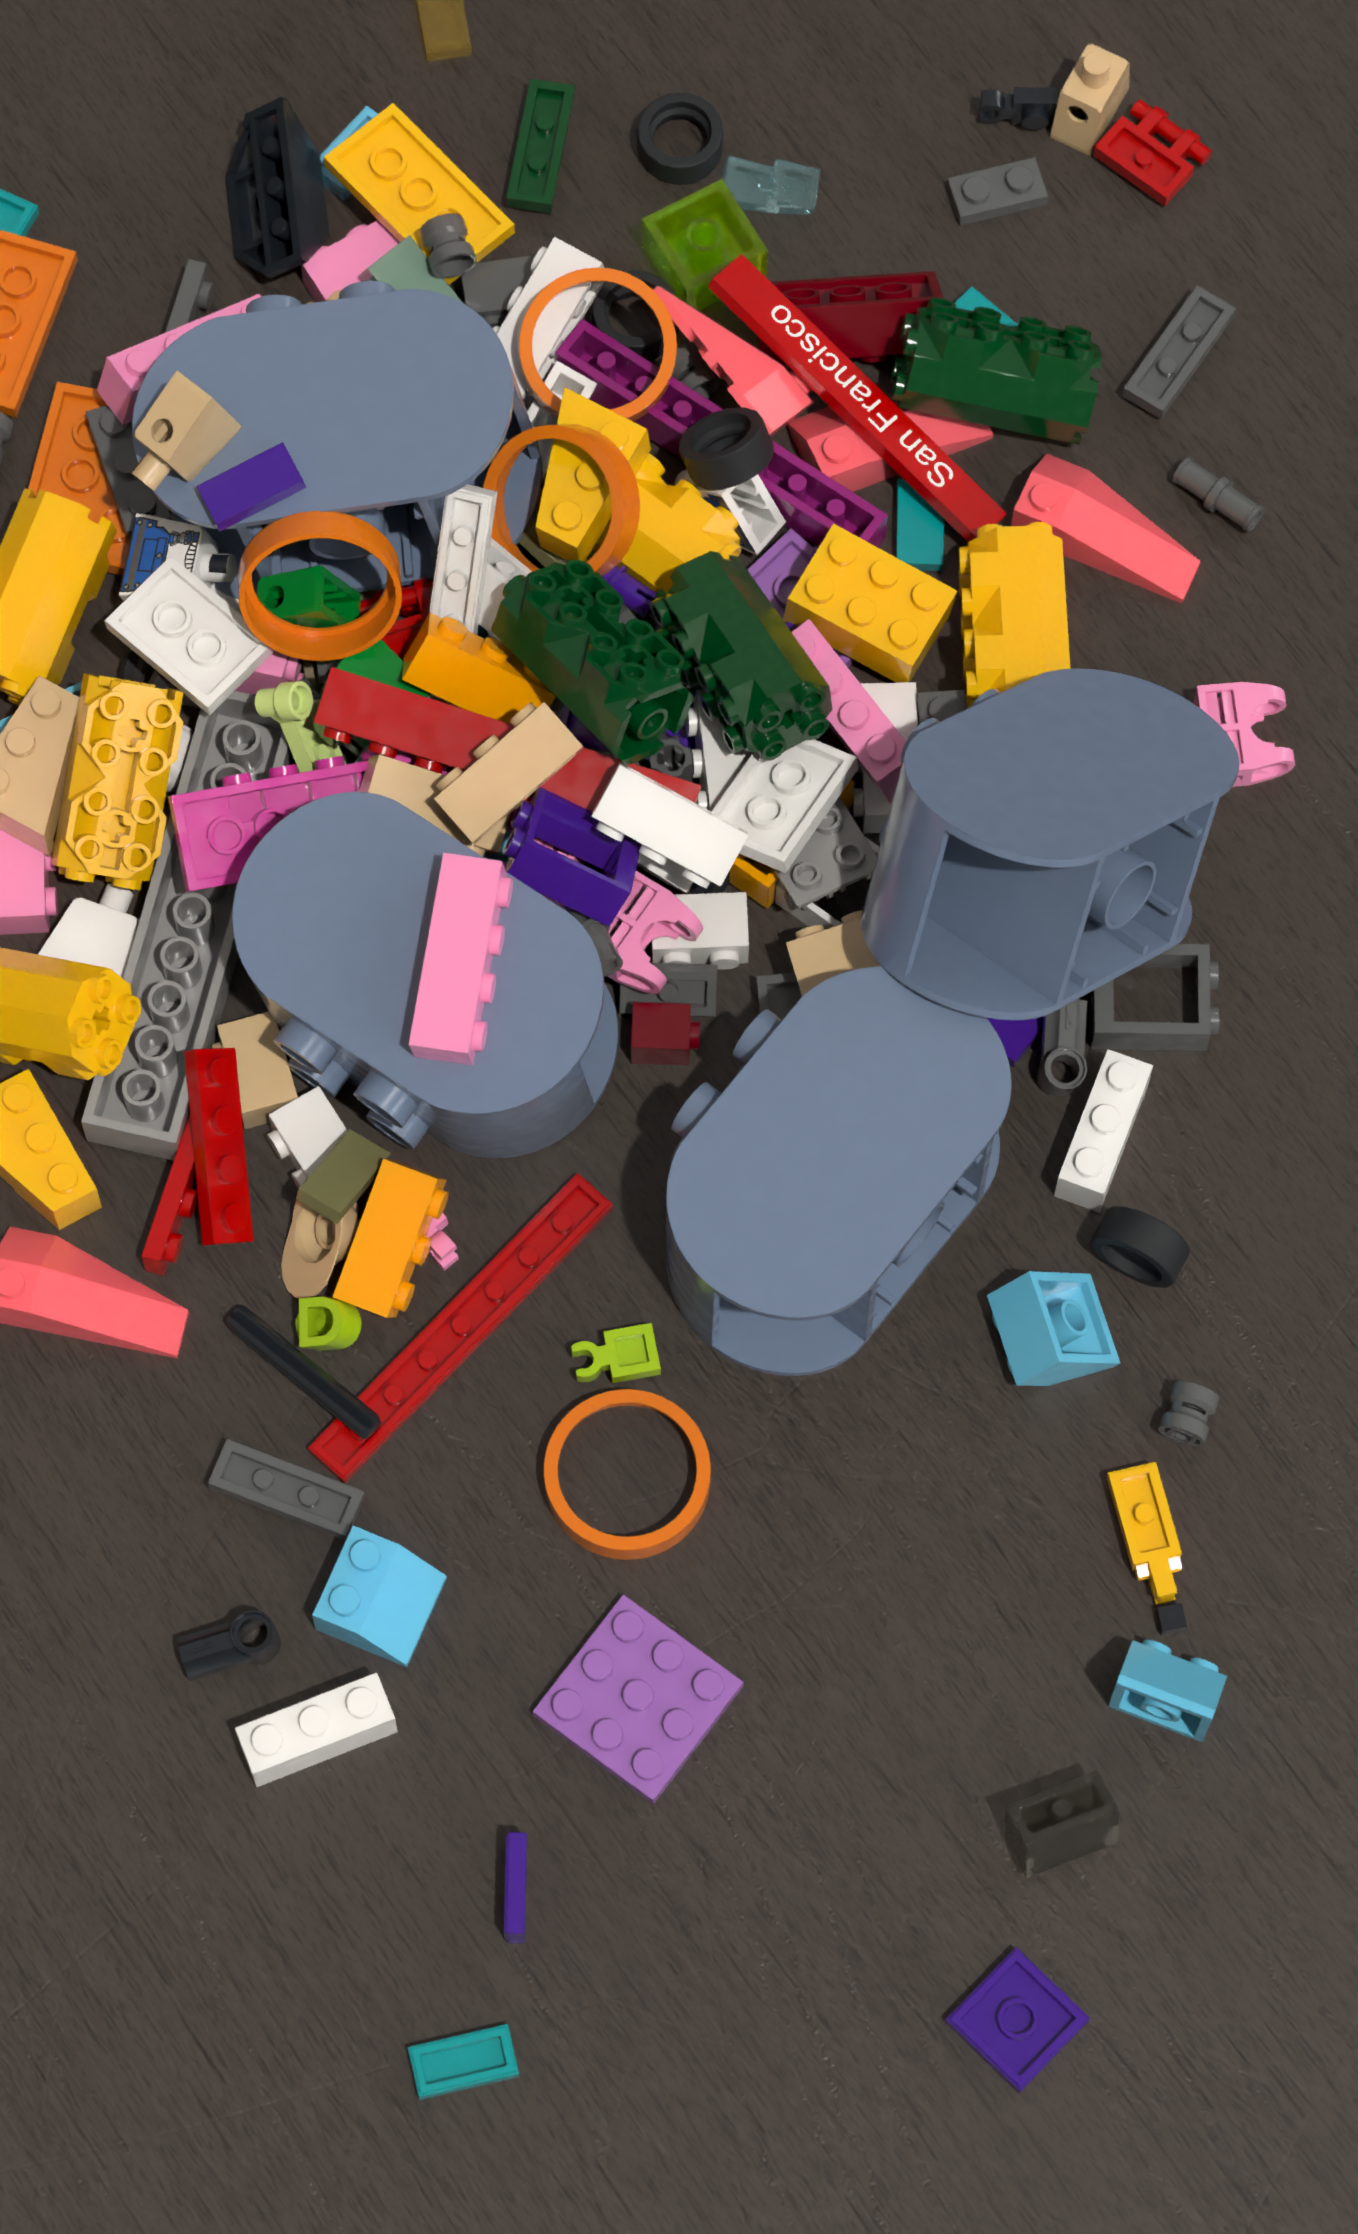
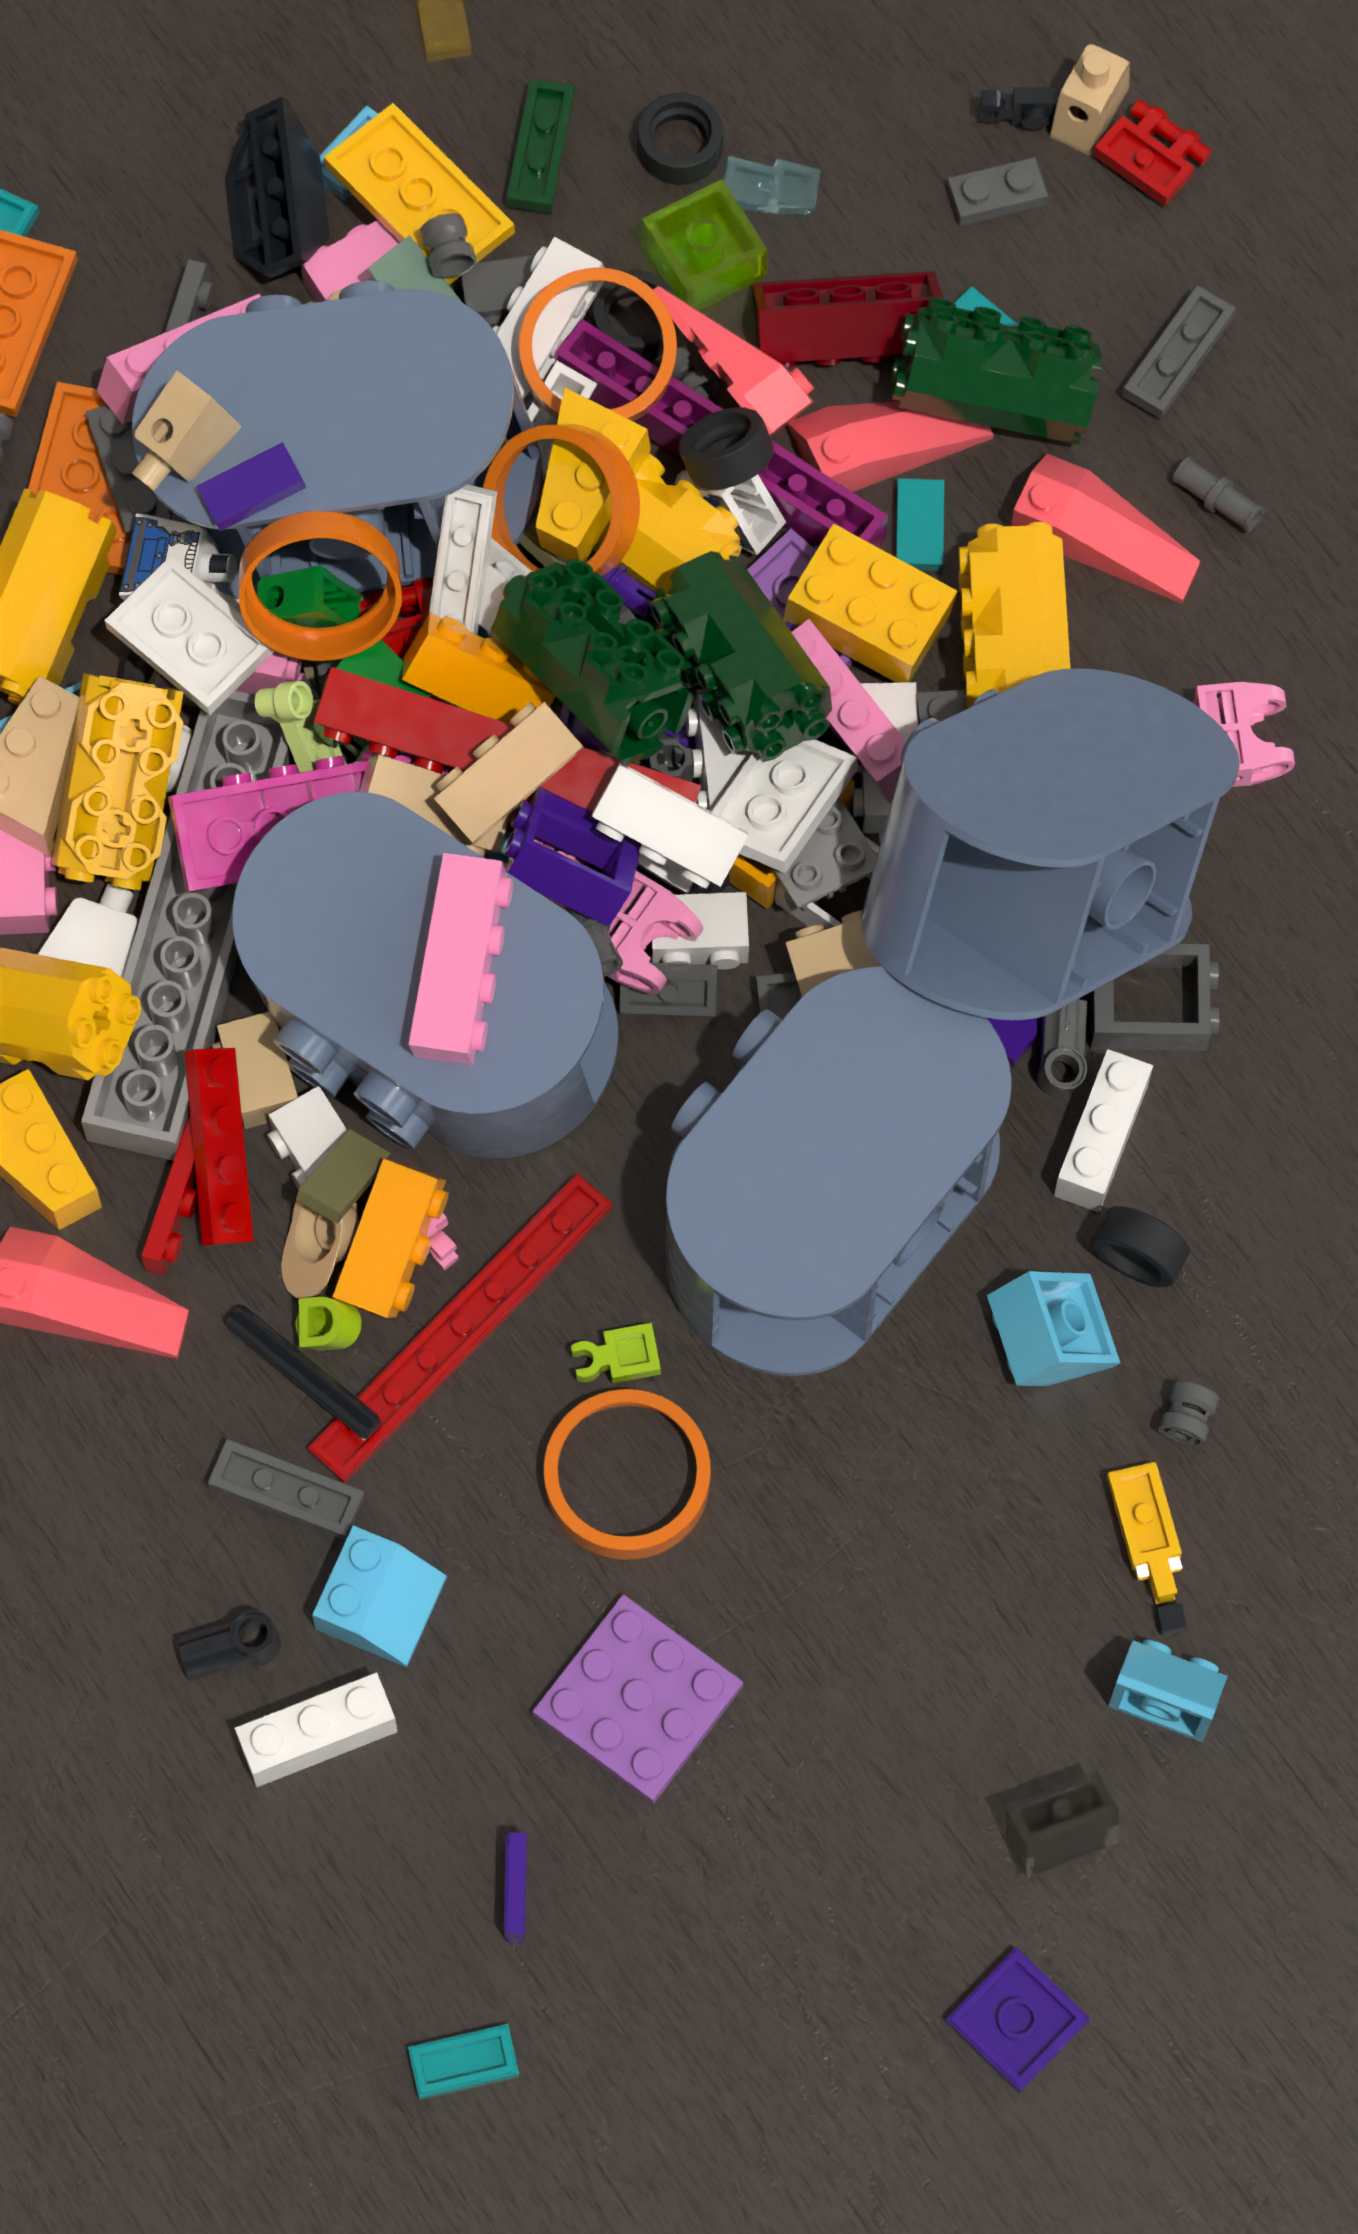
(663, 1033): dark red brick -> none
(855, 398): red tile -> none

